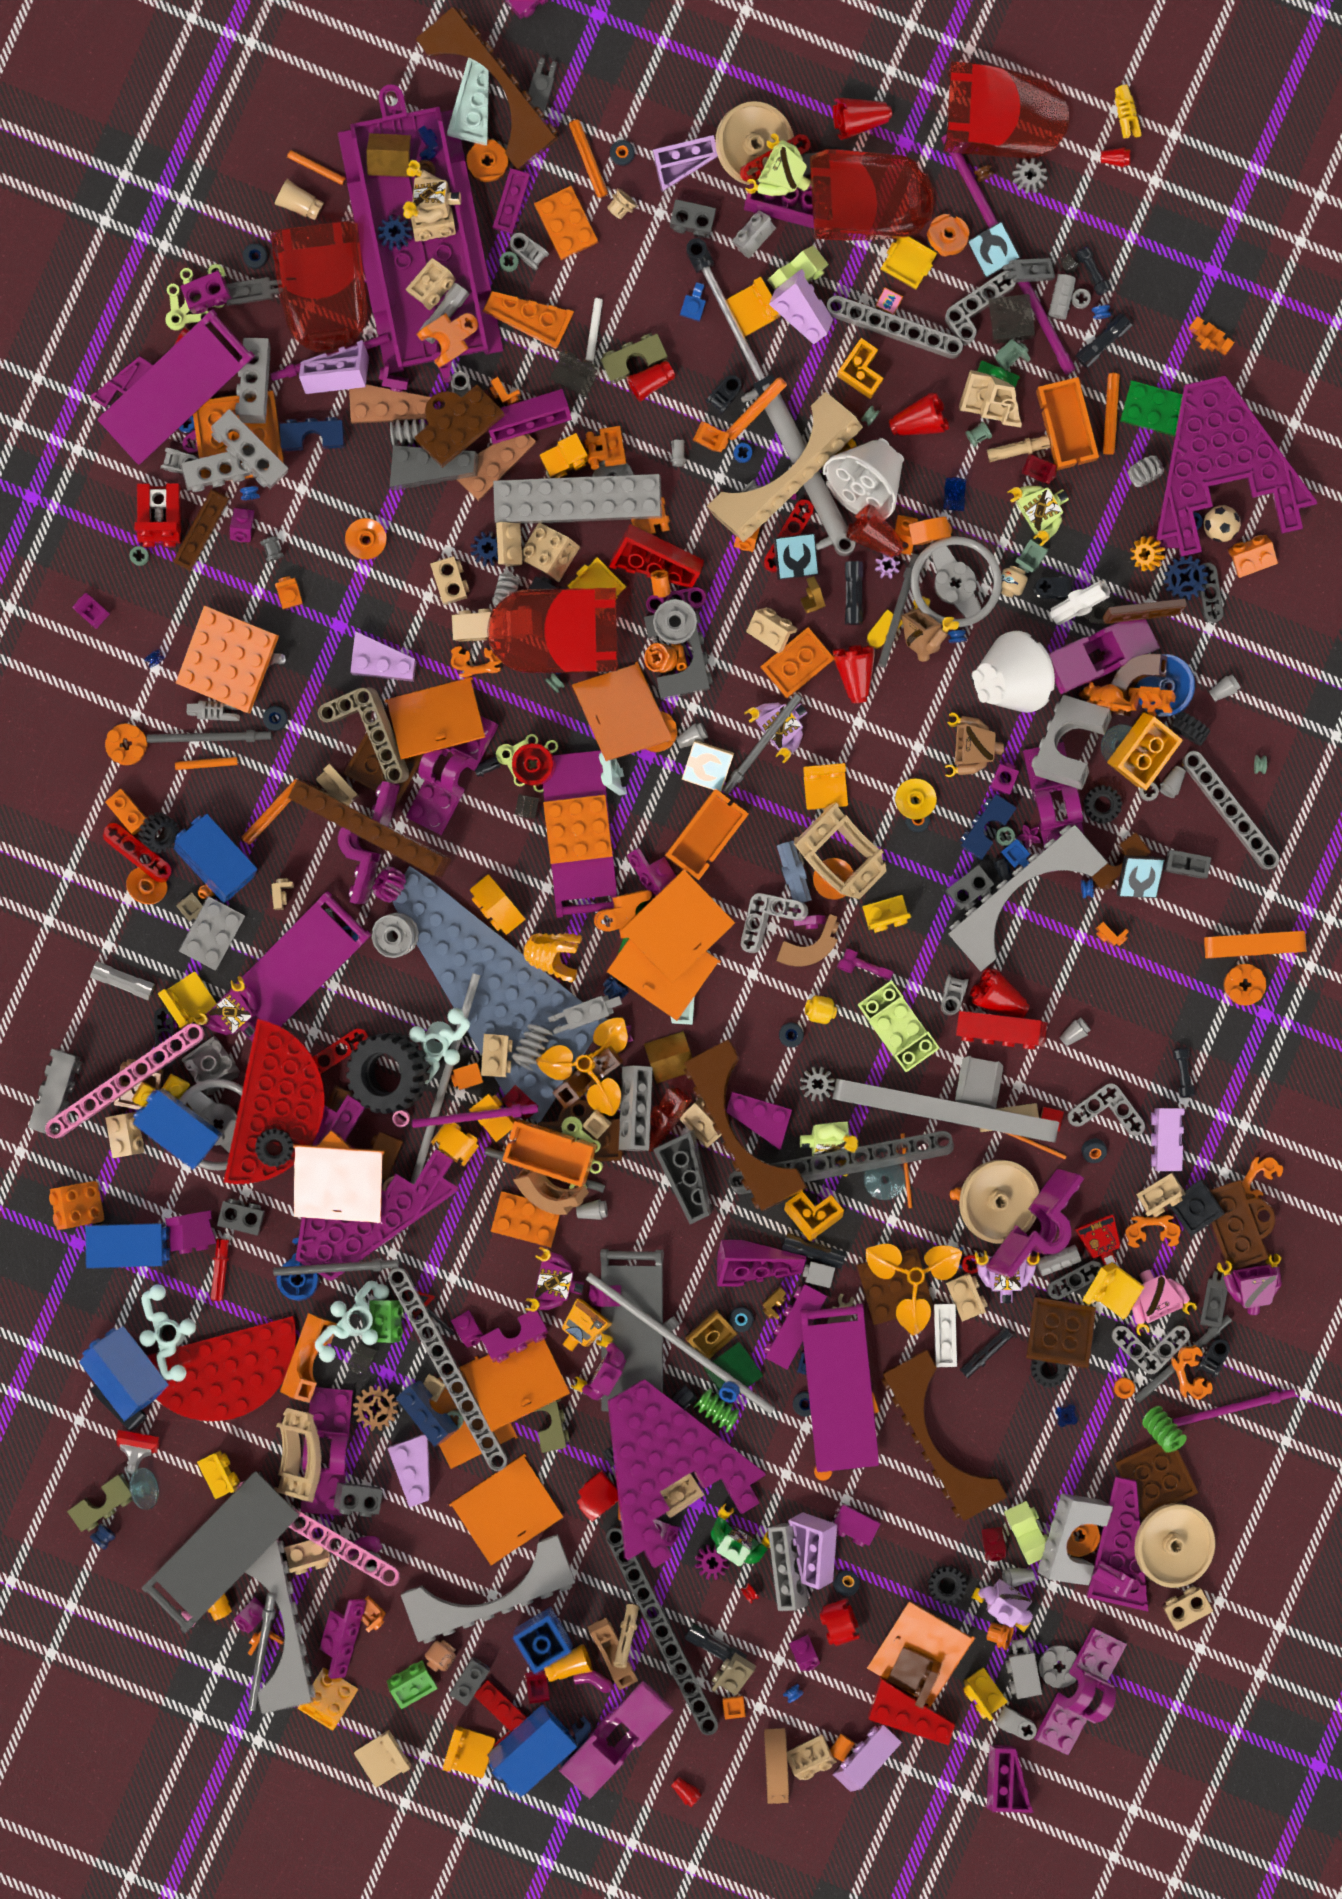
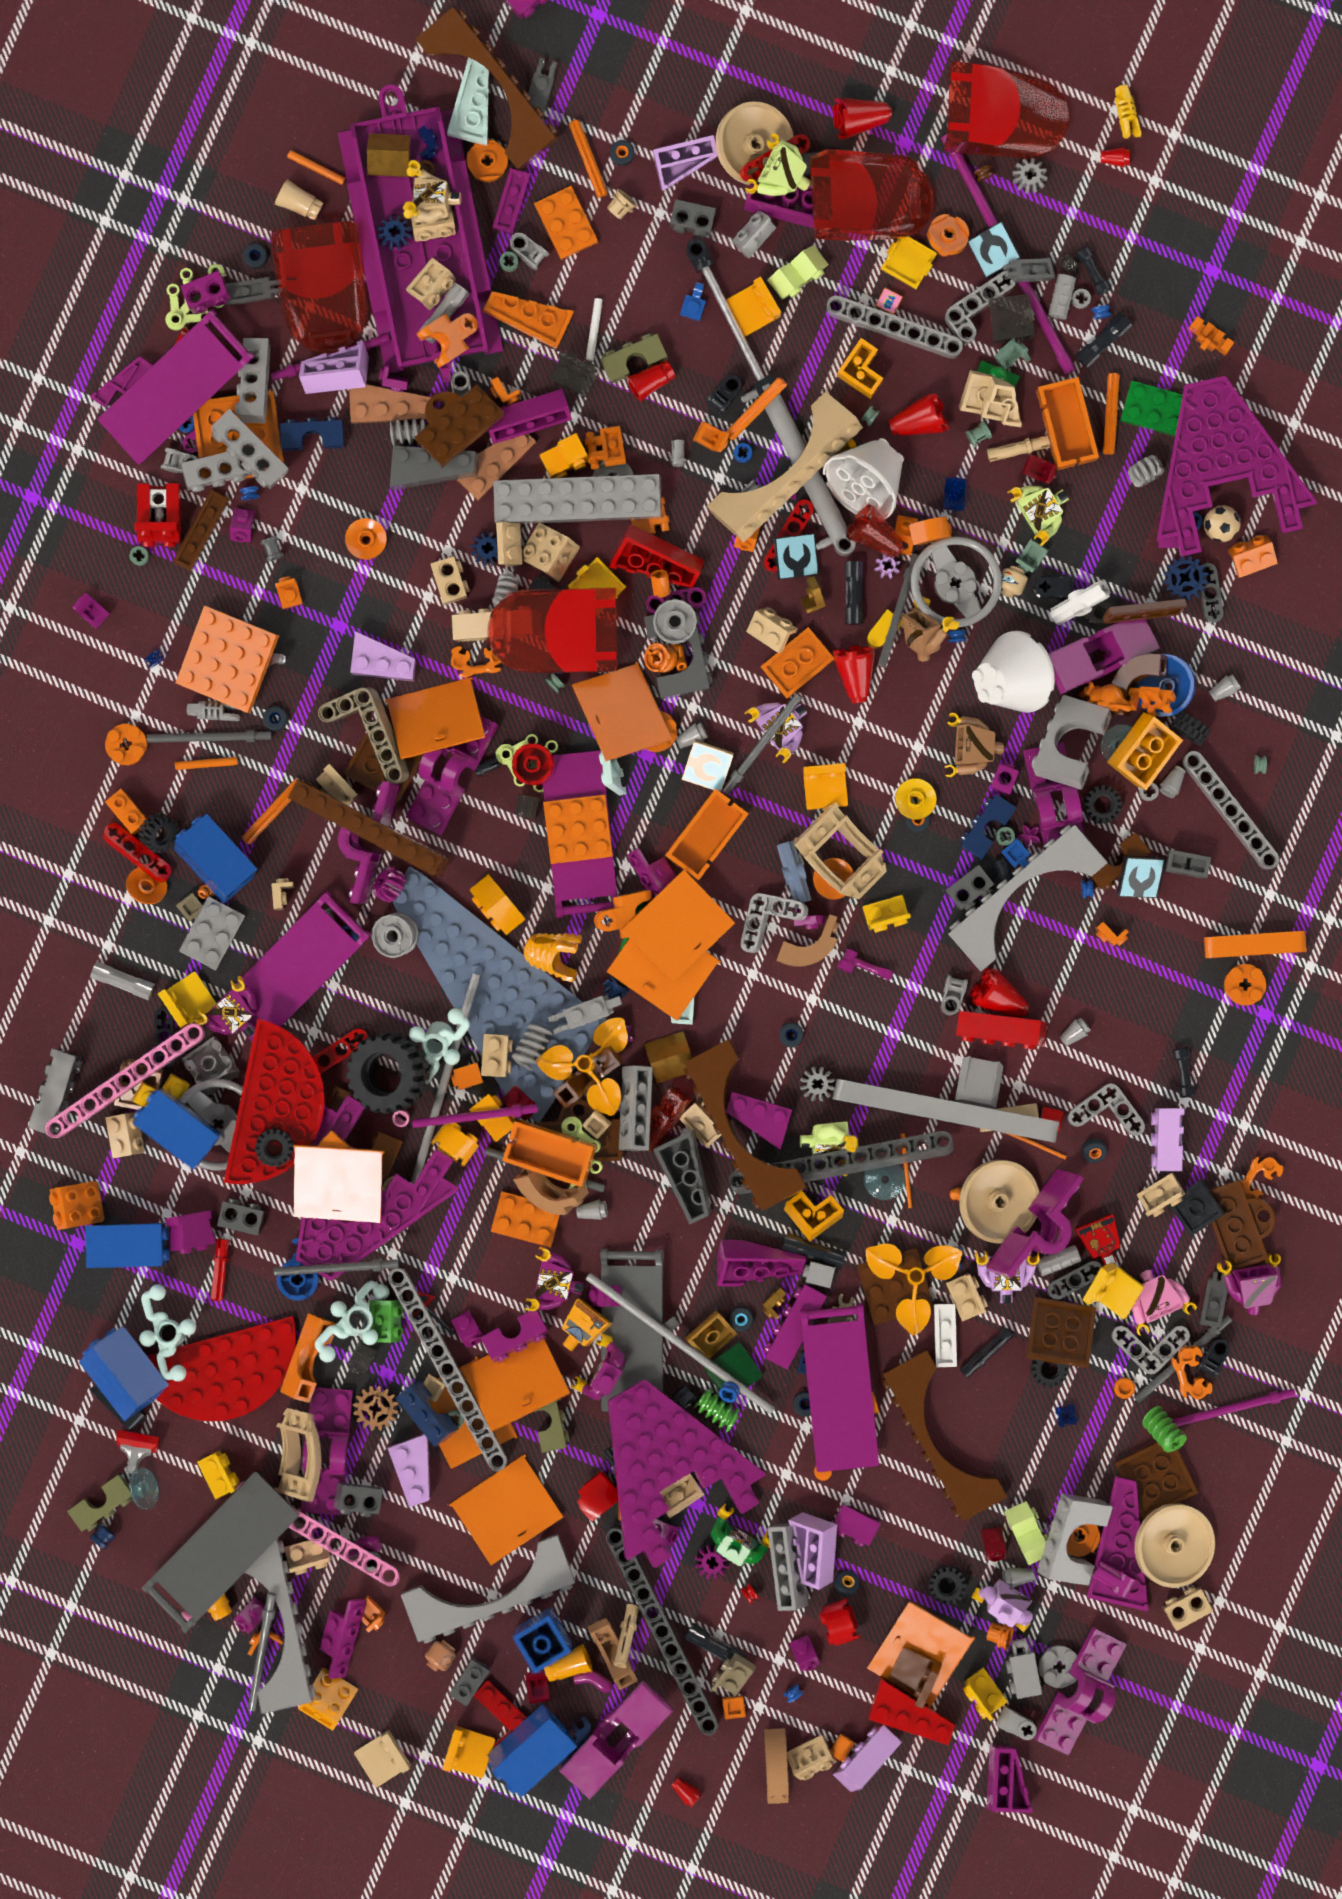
(411, 1684): bright green bracket -> none
(801, 307): lavender wedge -> none
(820, 1009): yellow head -> none
(898, 1026): yellowish green slope -> none
(965, 1266): red bush -> none
(1151, 560): light orange gear -> none
(1171, 1230): orange helmet -> none

